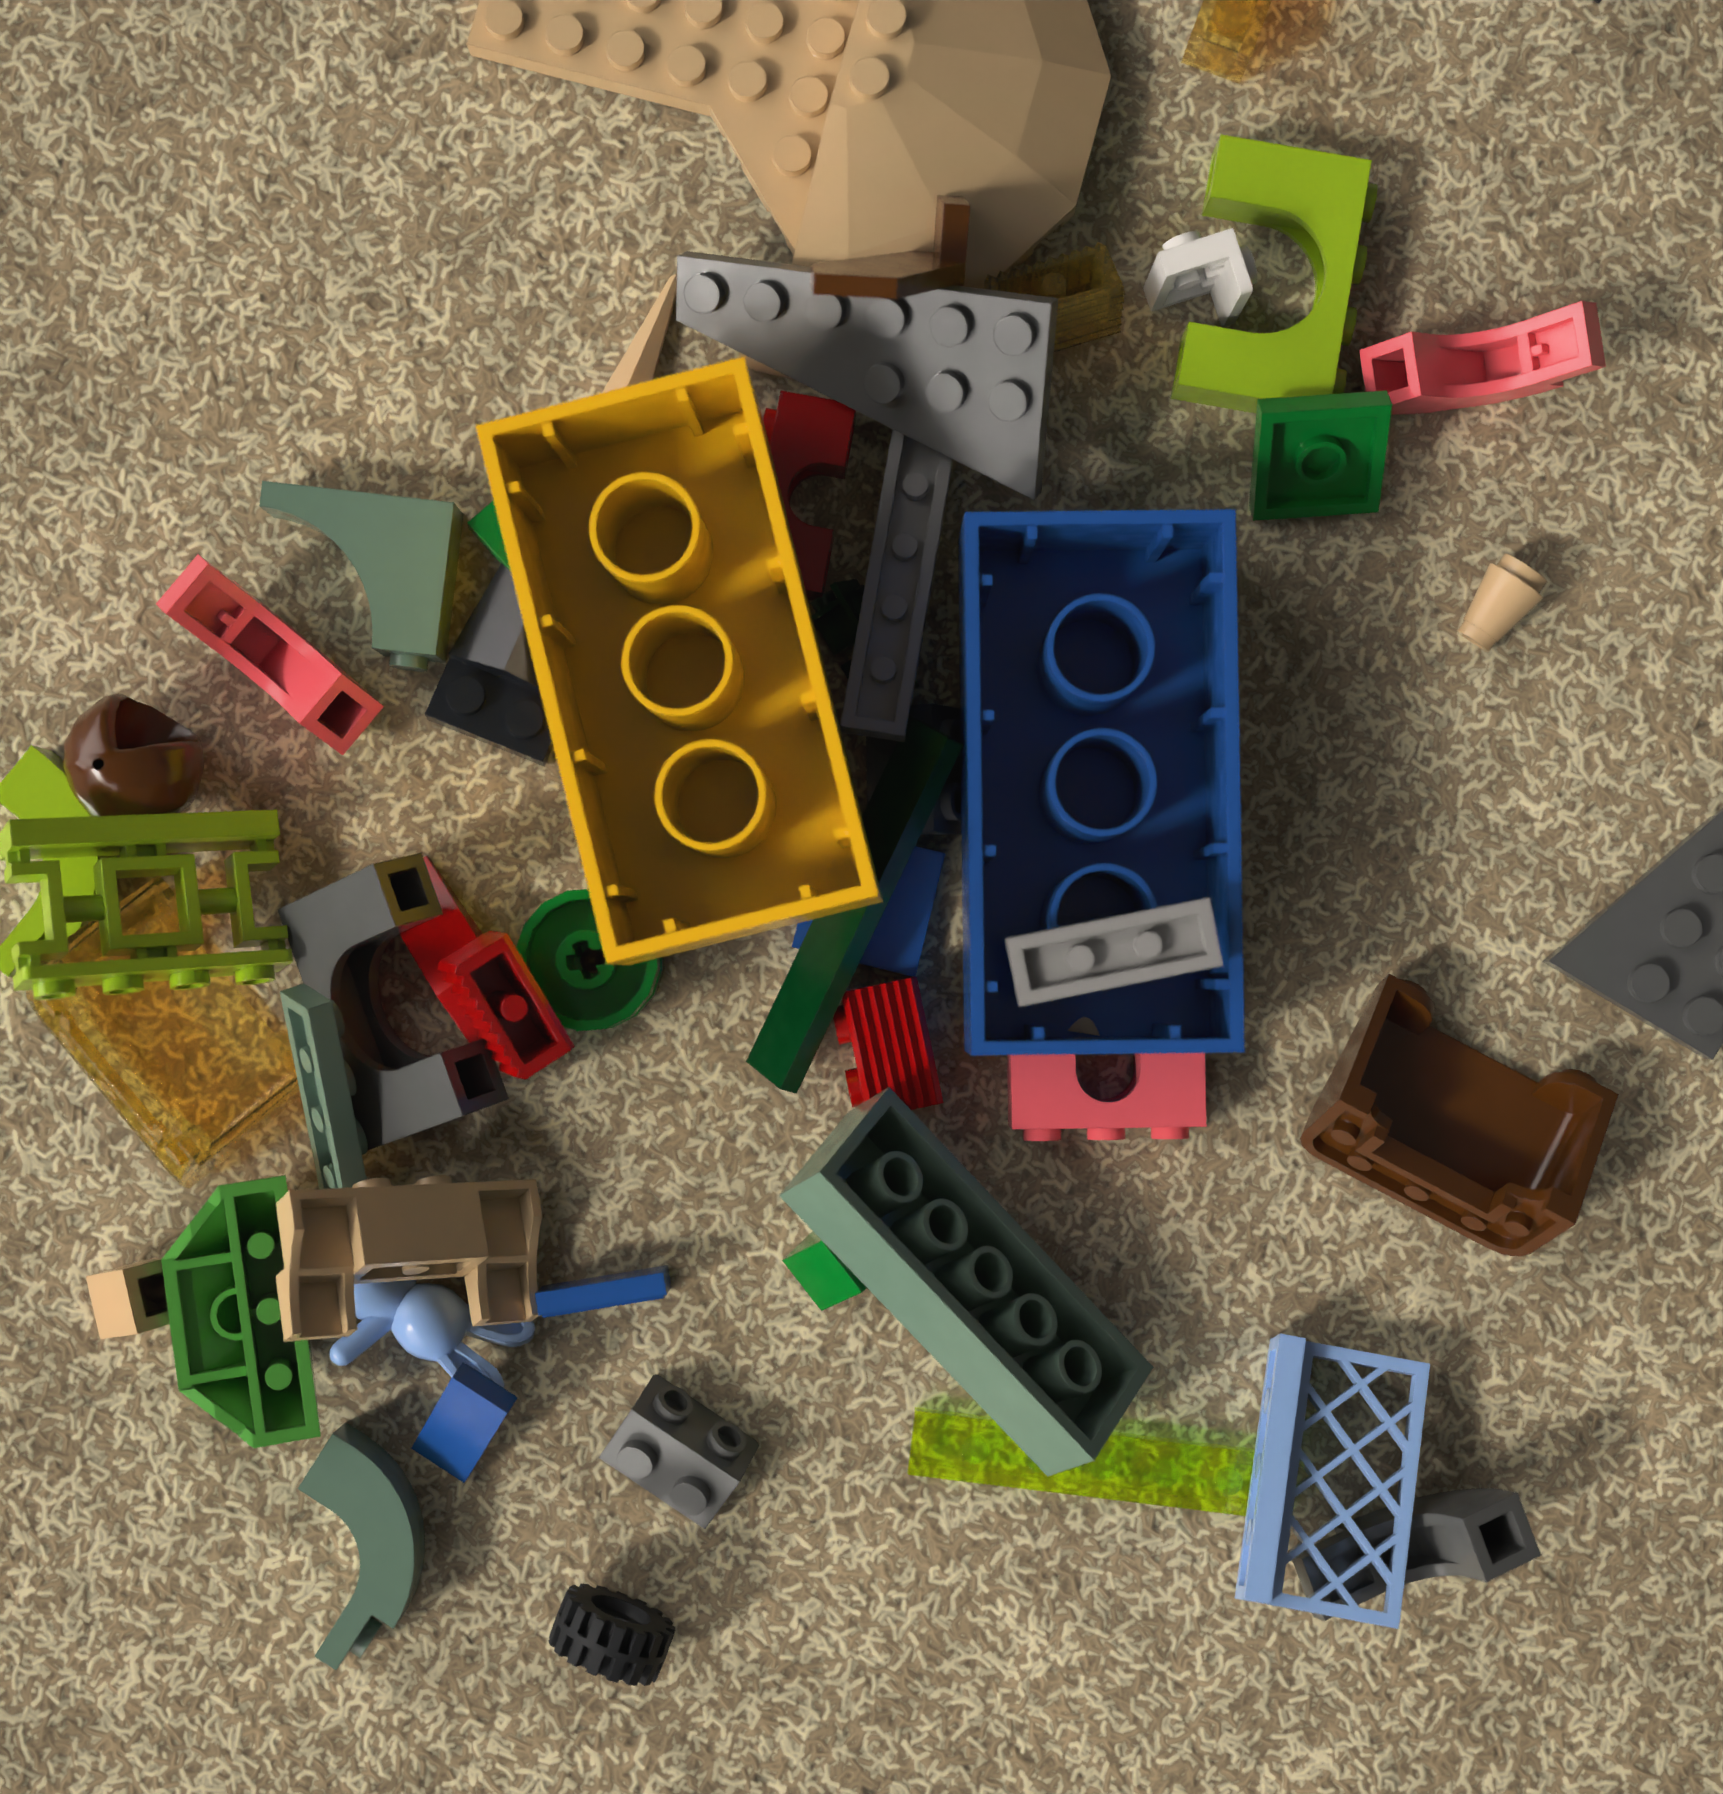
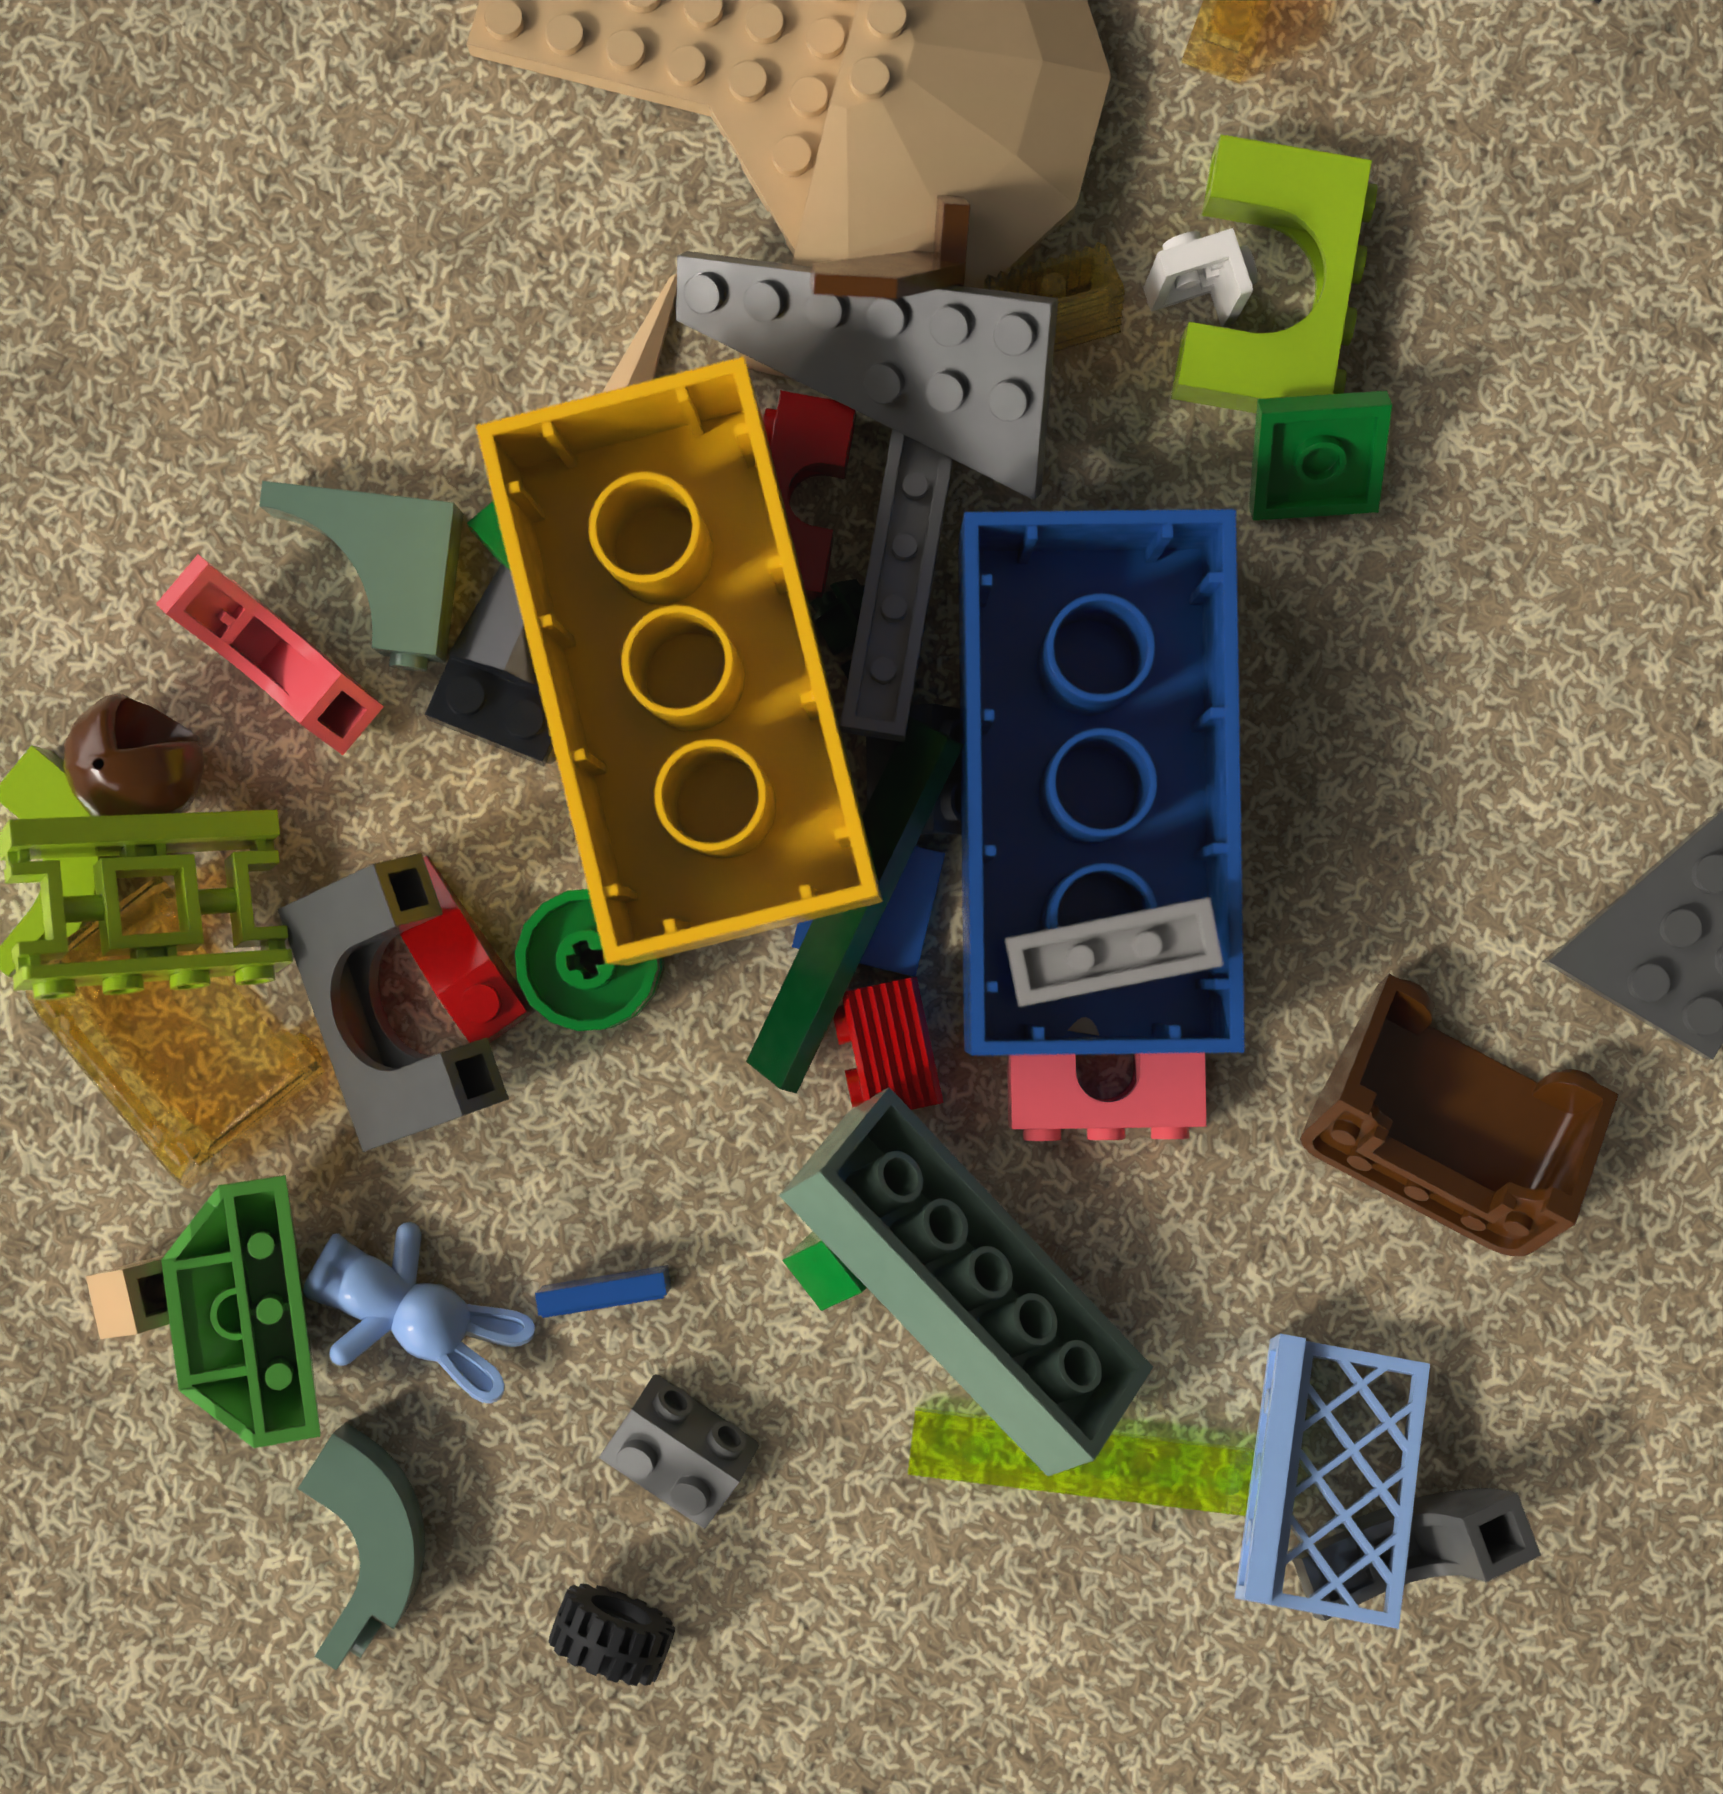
(325, 1086): sand green plate -> none
(407, 1234): tan bracket -> none
(464, 1422): blue tile -> none
(506, 1005): red brick -> none
(1485, 366): coral arch -> none
(1501, 601): tan cone -> none

